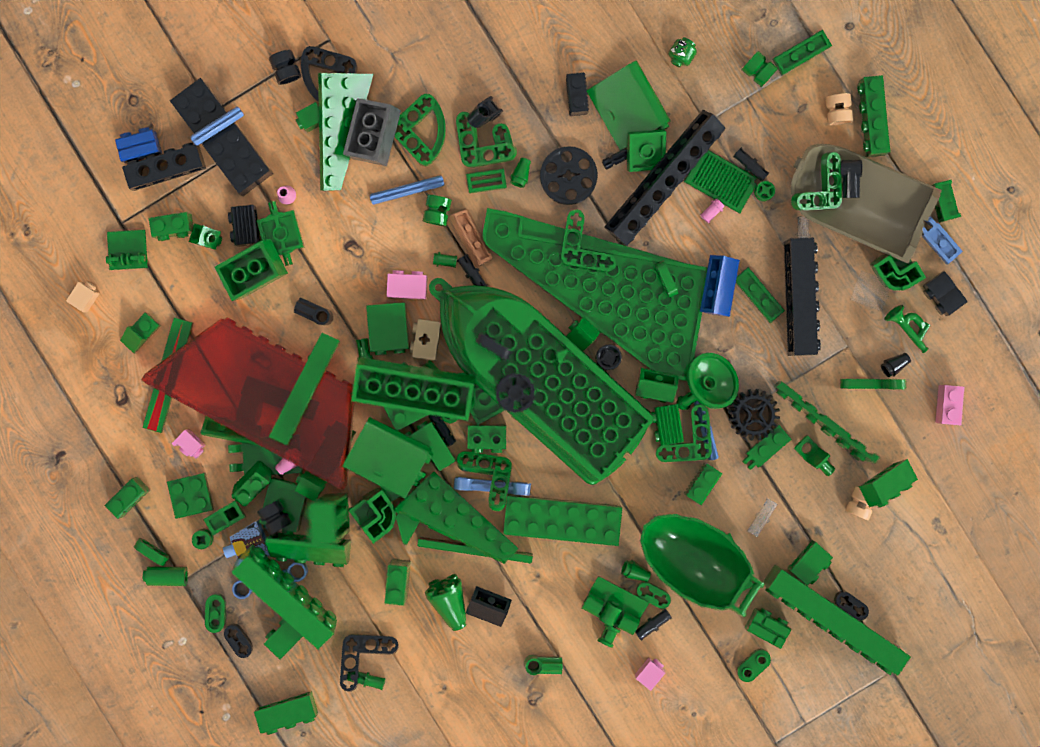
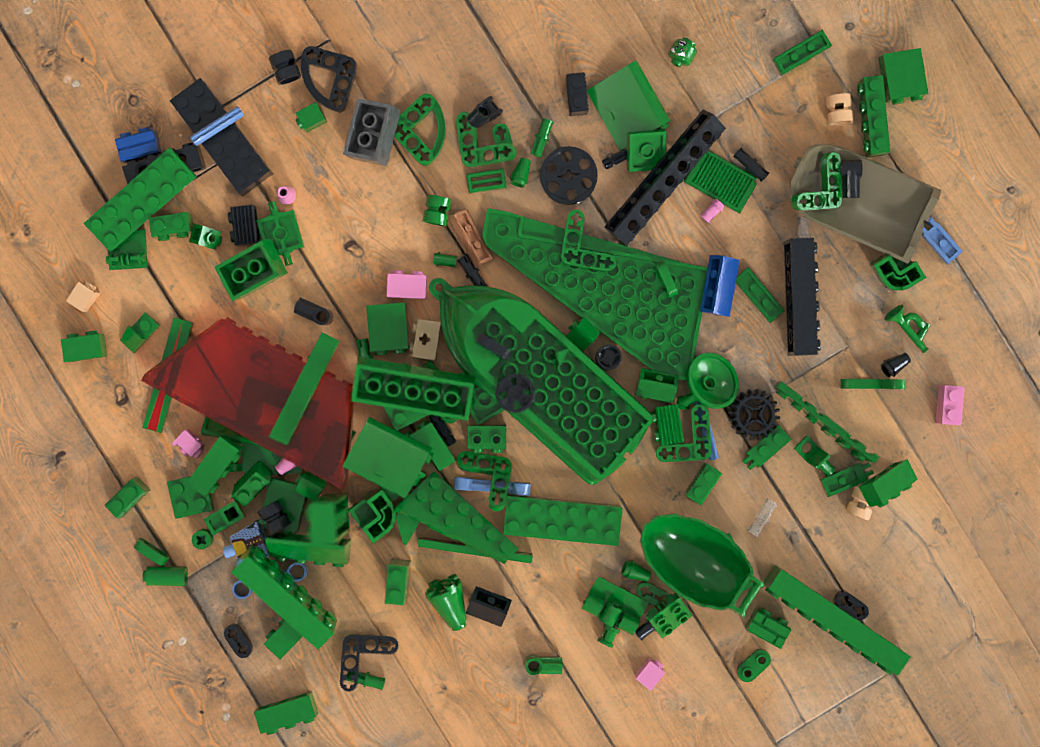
(83, 347): none -> green brick
(140, 199): none -> green plate
(215, 465): none -> green brick
(215, 612): green plate -> none
(336, 108): wing -> none
(406, 190): medium blue axle -> none
(541, 137): none -> green axle
(670, 616): none -> green hinge
(759, 69): green wheel -> none
(767, 188): green wheel -> none
(810, 563): green brick -> none
(846, 478): none -> green hinge
(903, 76): none -> green brick
(944, 293): black brick -> none
(946, 206): green hinge -> none

